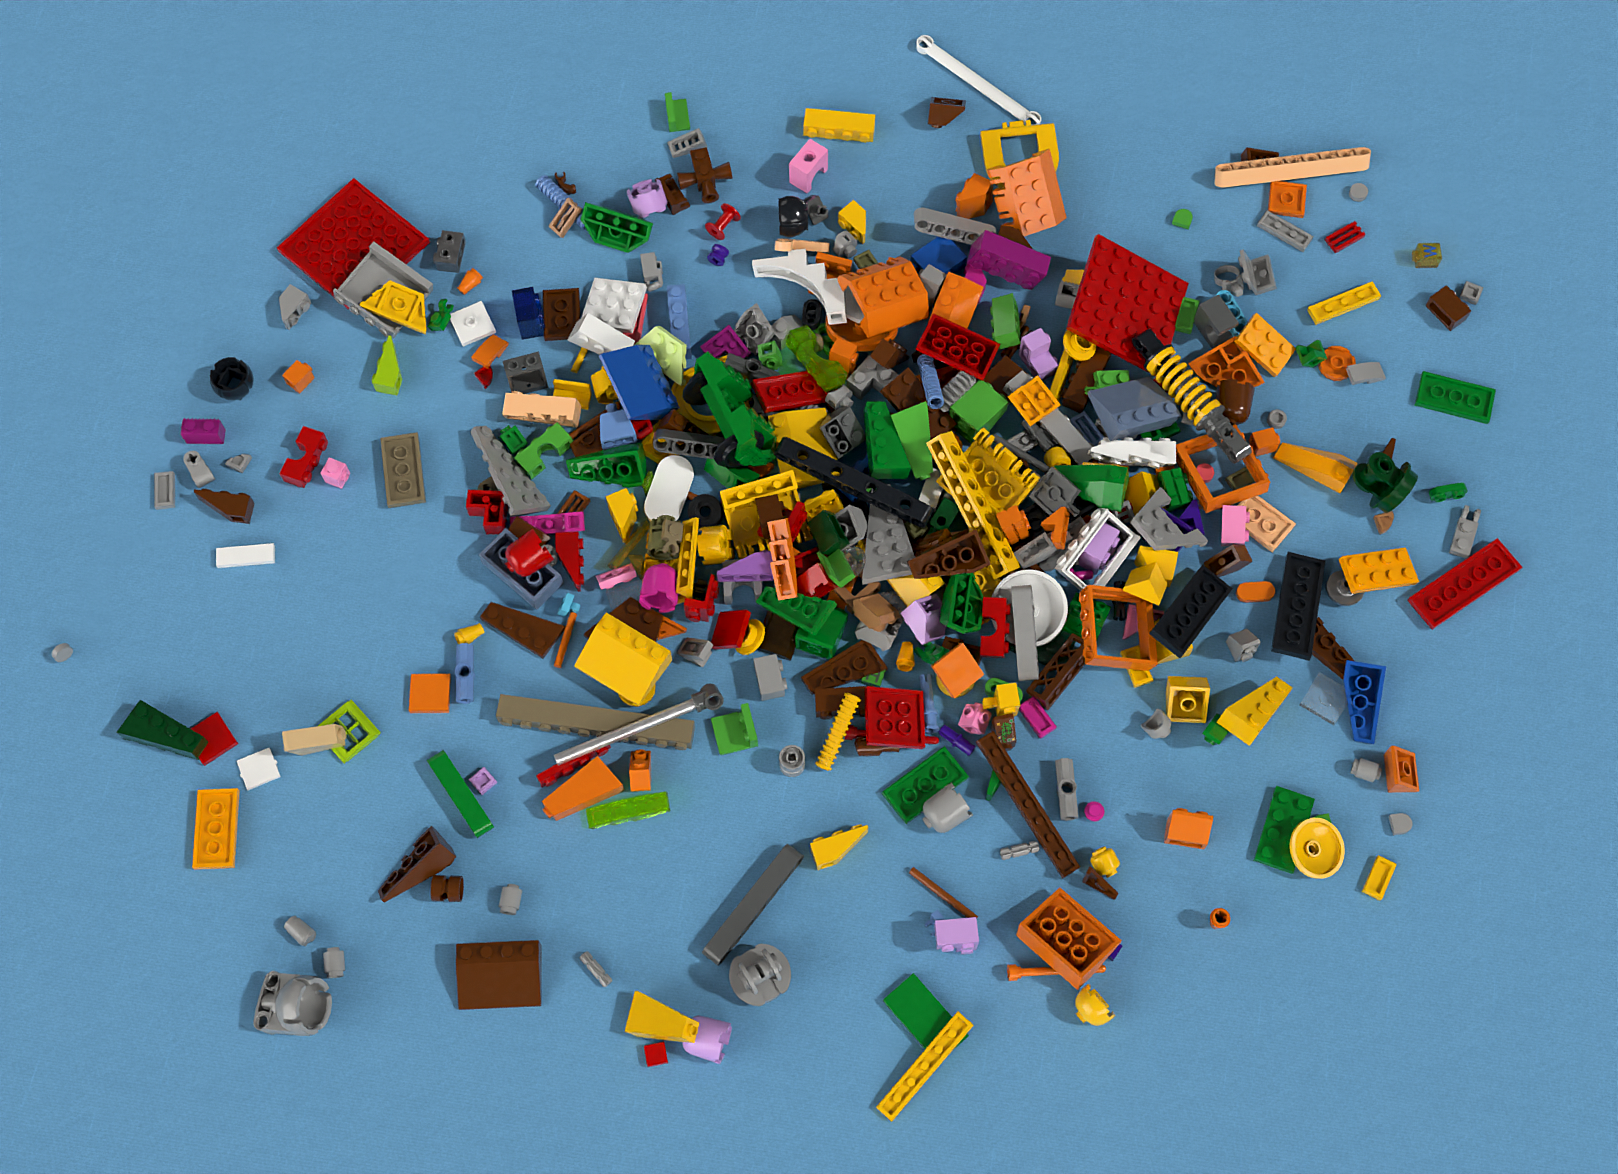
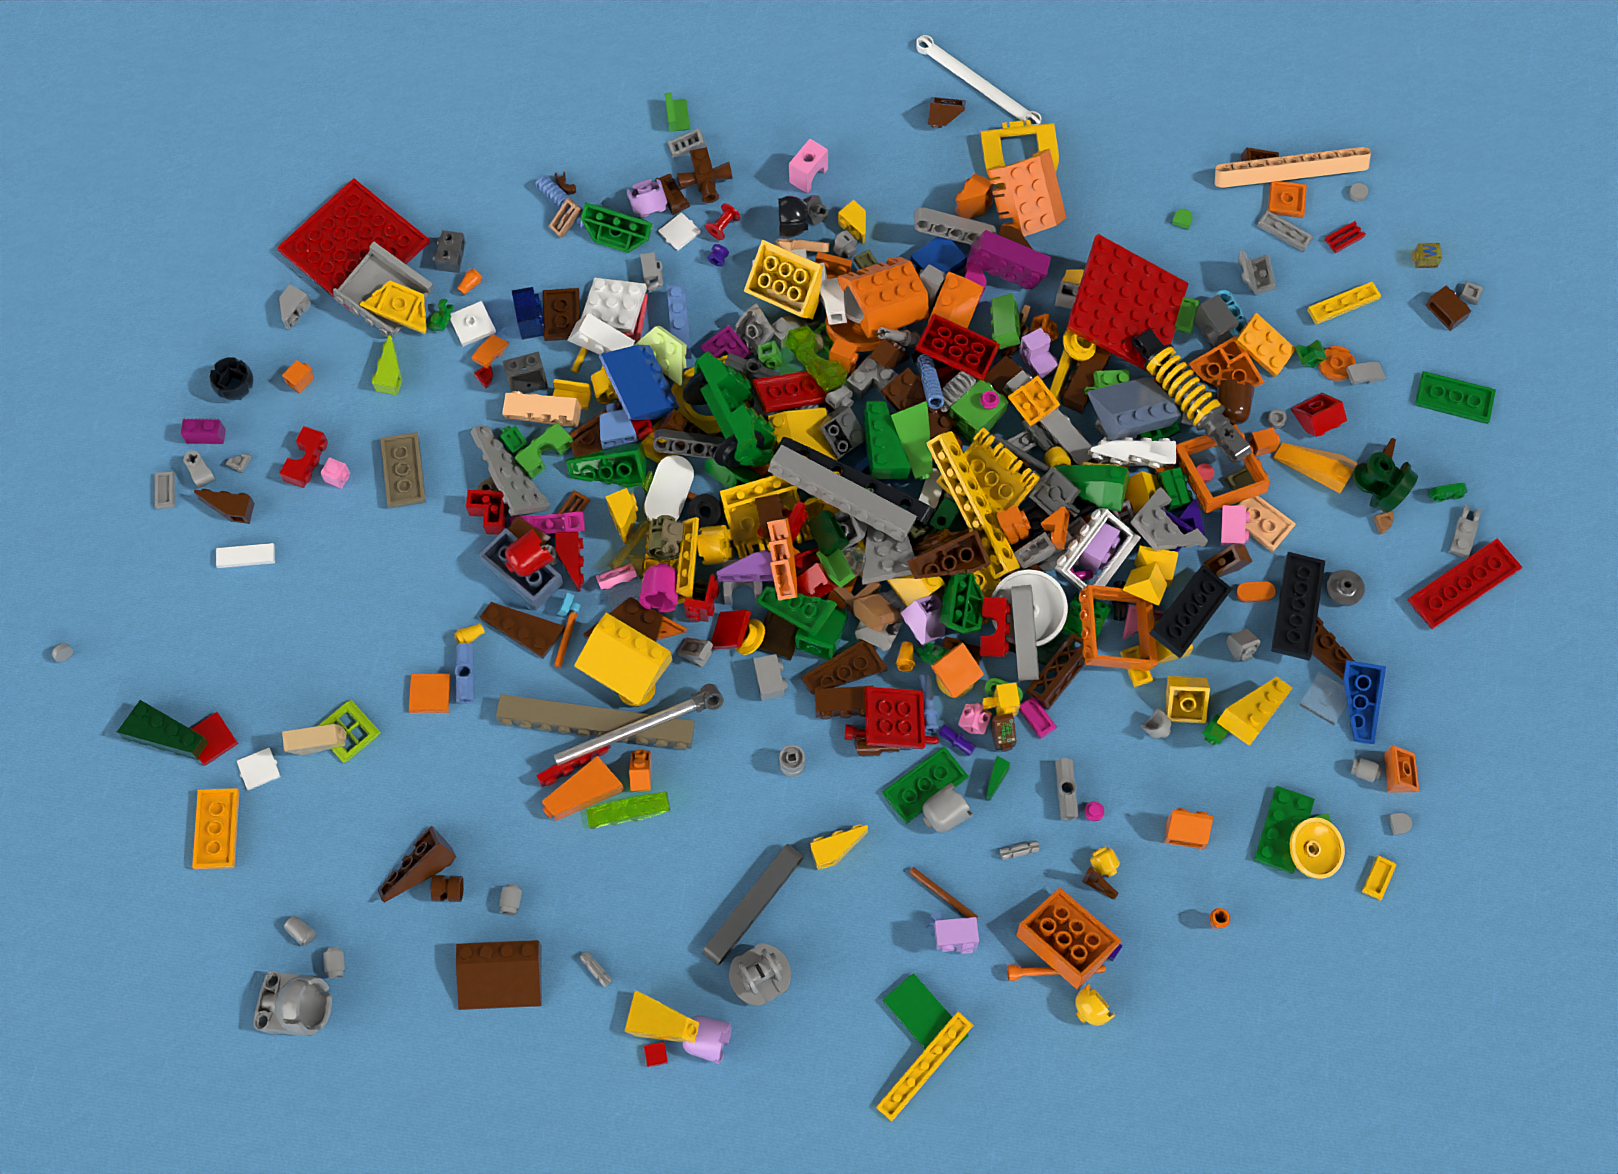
(460, 793): green beam -> none
(482, 781): lavender tile -> none
(679, 231): none -> white piece
(735, 731): bright green bracket -> none
(785, 280): none -> yellow slope
(838, 731): yellow piece -> none
(839, 125): yellow brick -> none
(842, 493): none -> light grey brick
(874, 679): bright green tile -> none
(903, 337): none -> light grey pin
(989, 400): none -> dark pink plate
(1027, 804): reddish brown tile -> none
(1046, 324): none -> orange brick
(1092, 426): light blue tile -> none
(1234, 287): light grey piece -> none
(1320, 414): none -> red slope
(1378, 570): light orange plate -> none

